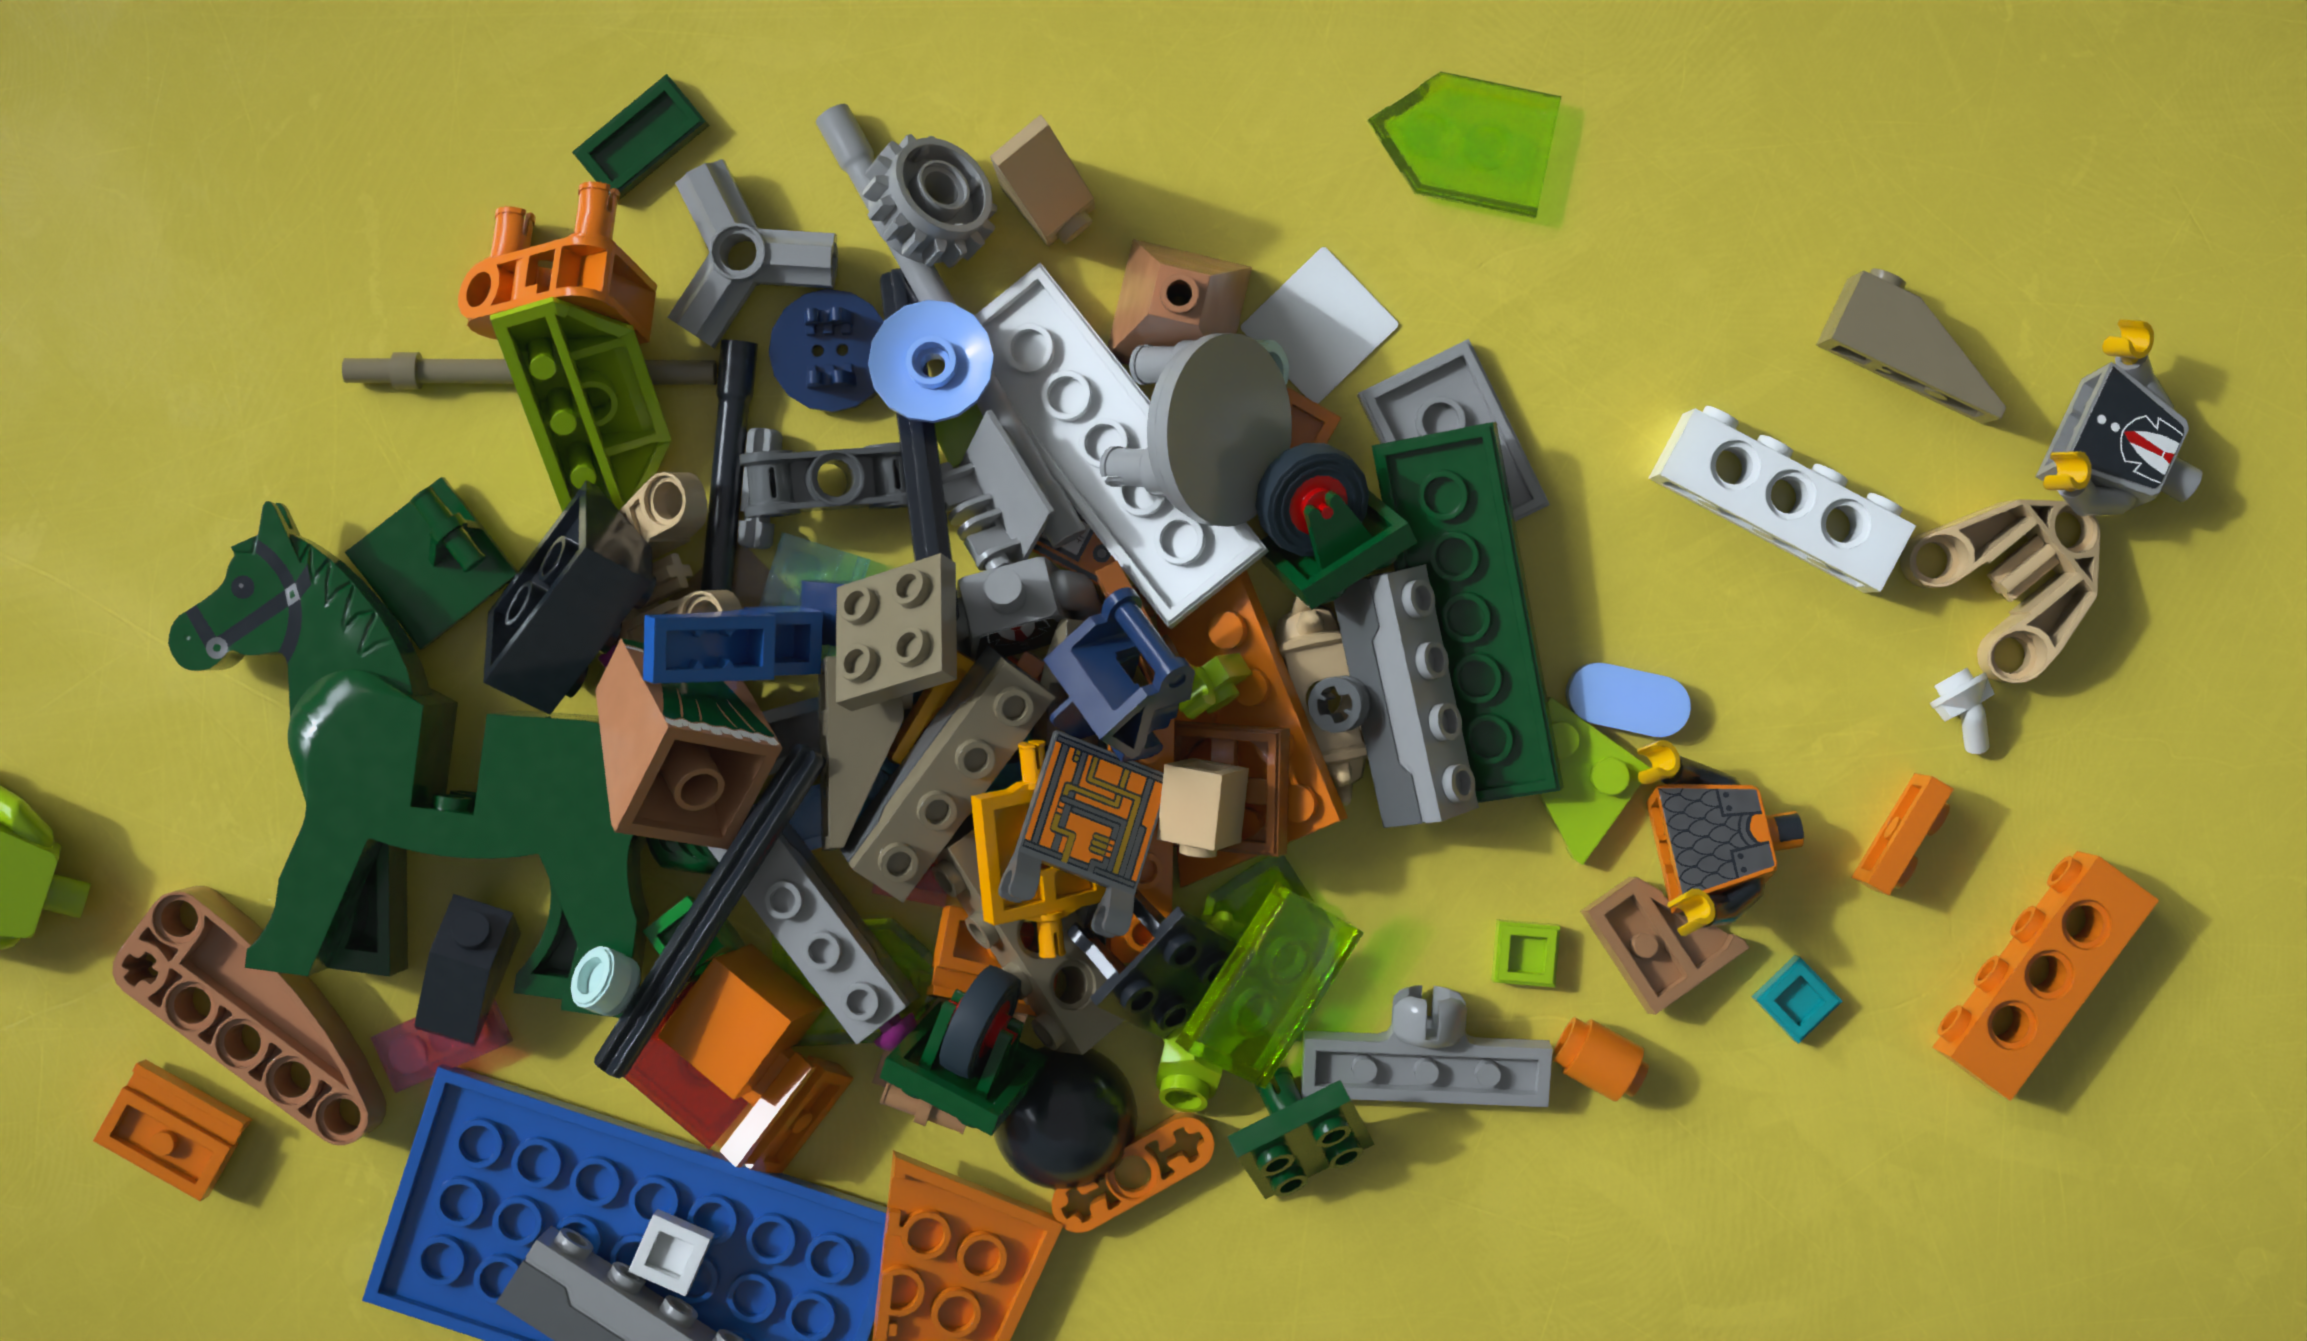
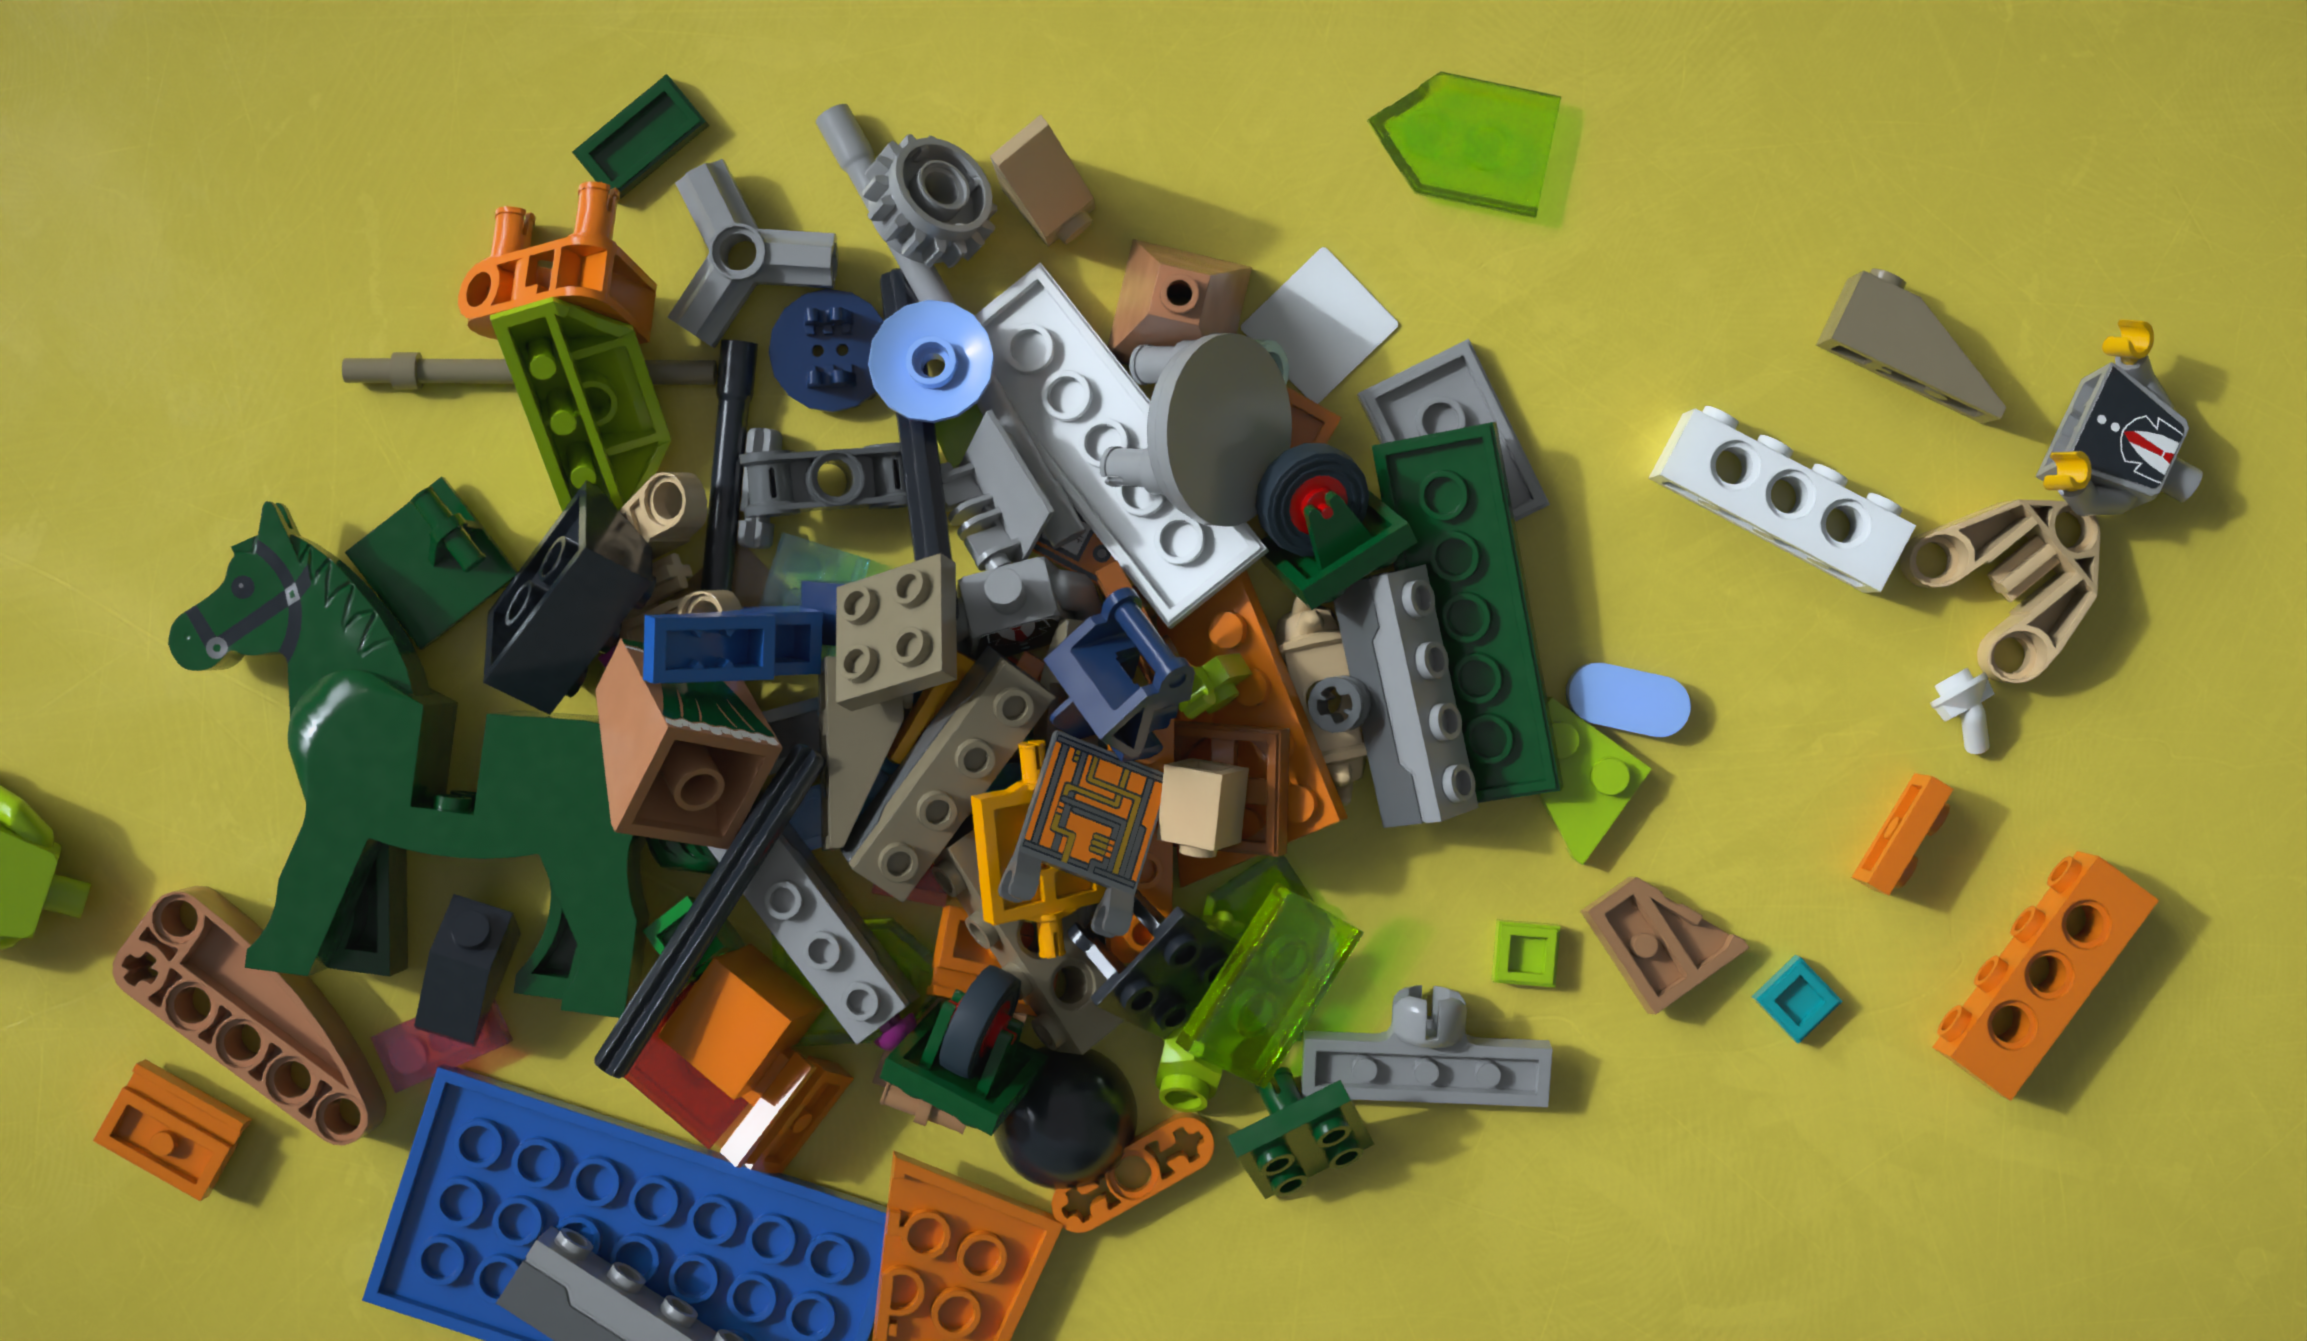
(605, 981): light aqua tile -> none
(671, 1252): white plate -> none
(1600, 1059): orange brick -> none
(1712, 838): torso -> none

